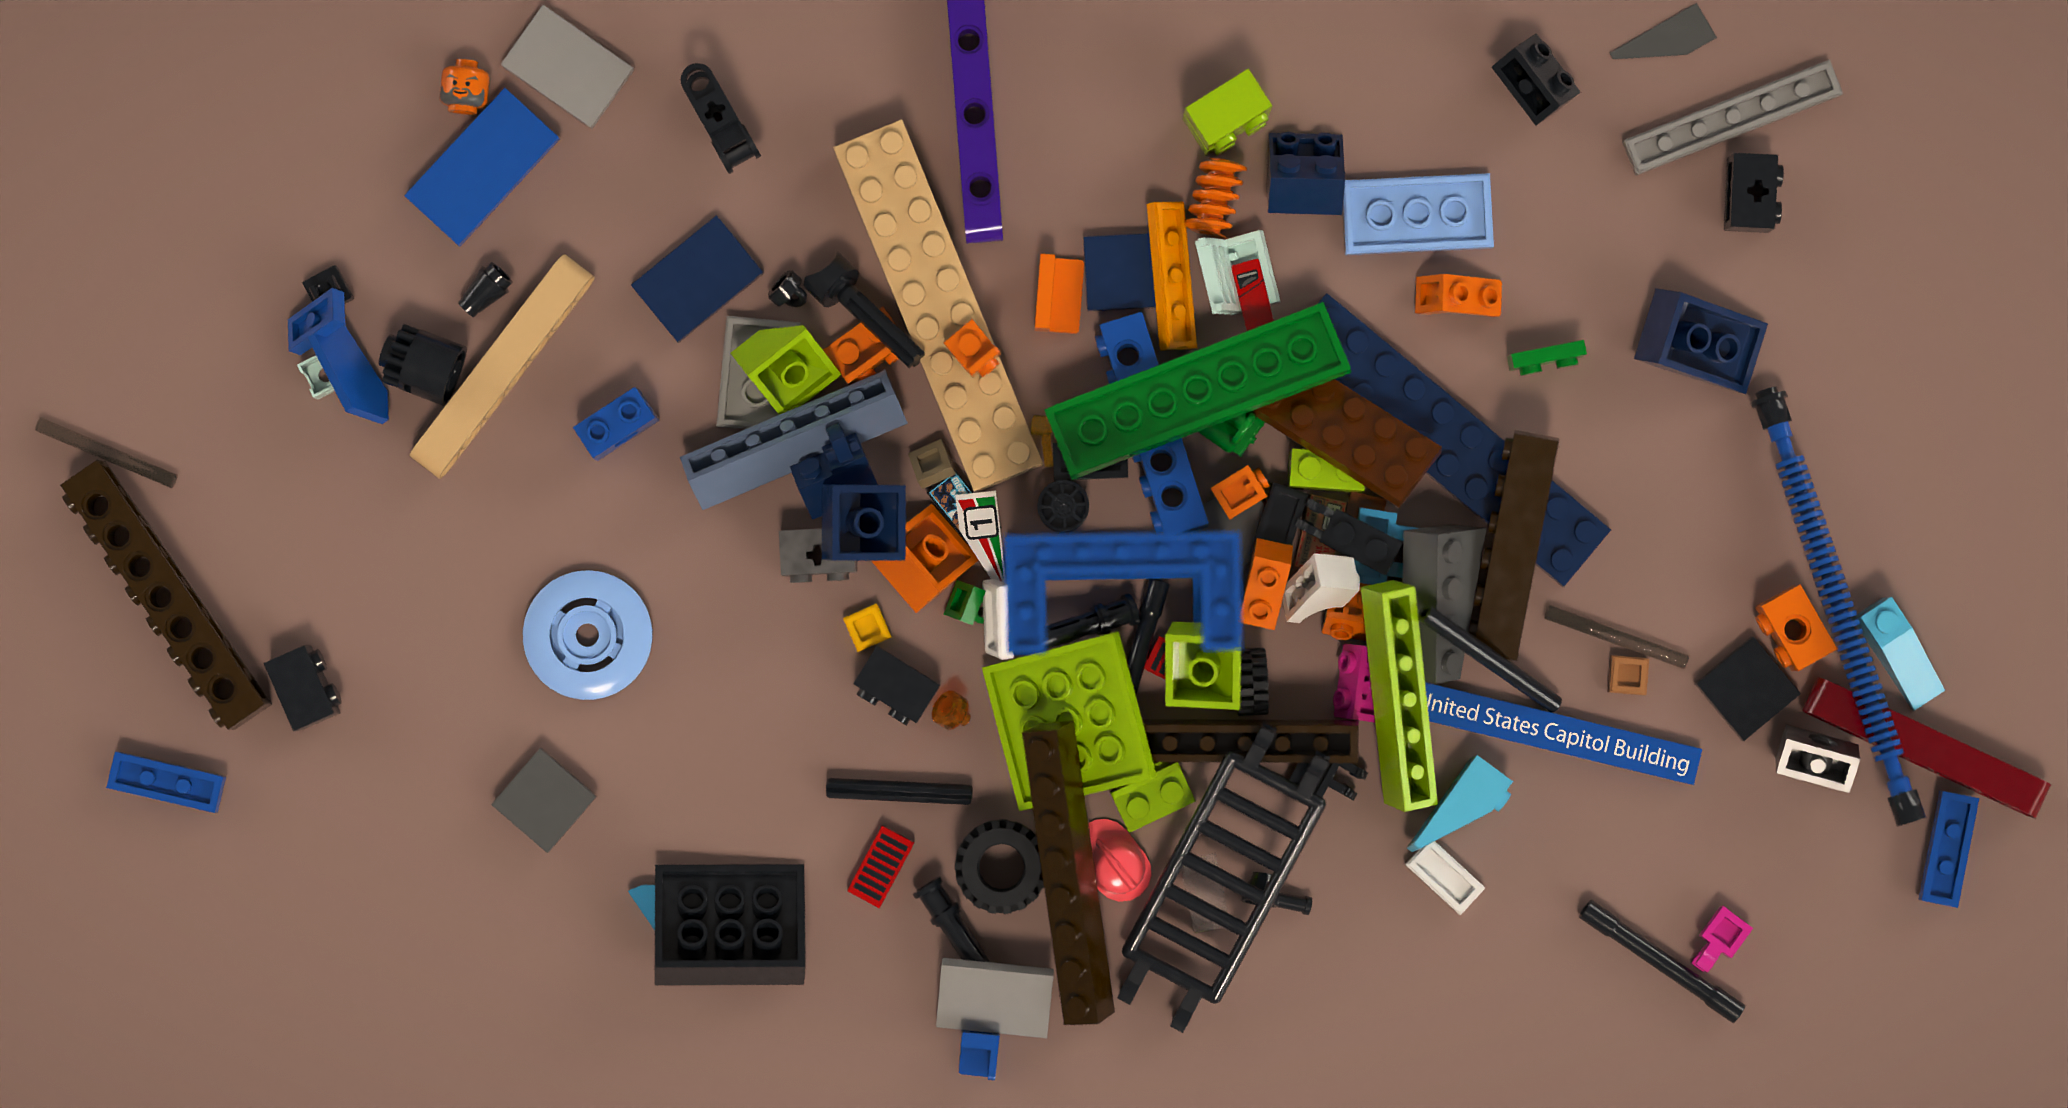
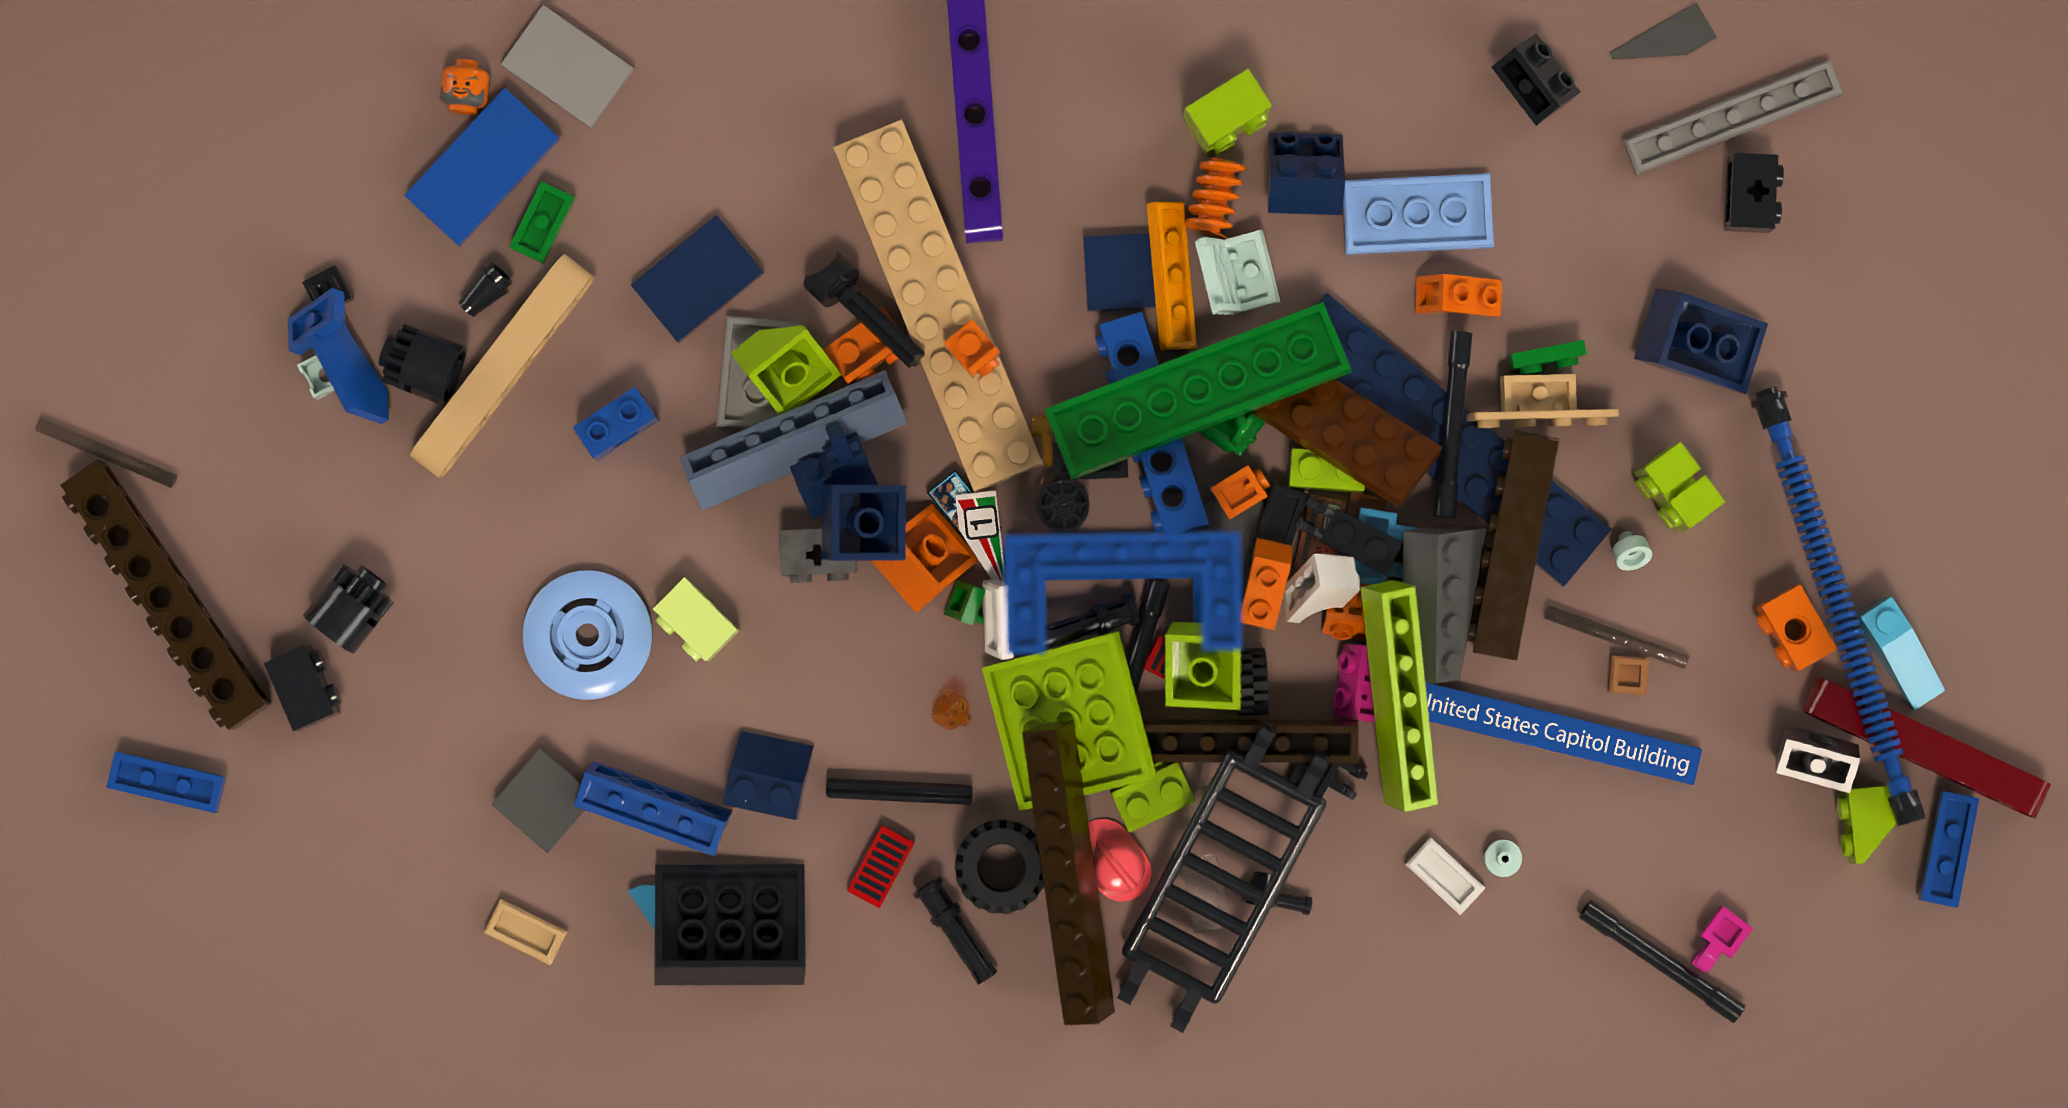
(349, 607): none -> black gear
(526, 931): none -> tan tile
(542, 222): none -> green plate
(652, 808): none -> blue fence
(694, 620): none -> yellowish green piece
(728, 135): black piece -> none
(768, 775): none -> dark blue slope
(785, 287): black tile -> none
(867, 627): yellow tile -> none
(895, 685): black brick -> none
(932, 463): dark tan plate -> none
(979, 1054): blue panel -> none
(994, 998): light grey tile -> none
(1059, 295): orange panel -> none
(1252, 293): red sticker -> none
(1458, 364): none -> black piece
(1471, 795): medium azure slope -> none
(1489, 658): black piece -> none
(1493, 858): none -> light aqua tile
(1540, 398): none -> tan bracket
(1631, 551): none -> light aqua tile
(1674, 489): none -> lime piece
(1747, 688): black tile -> none
(1866, 821): none -> lime slope

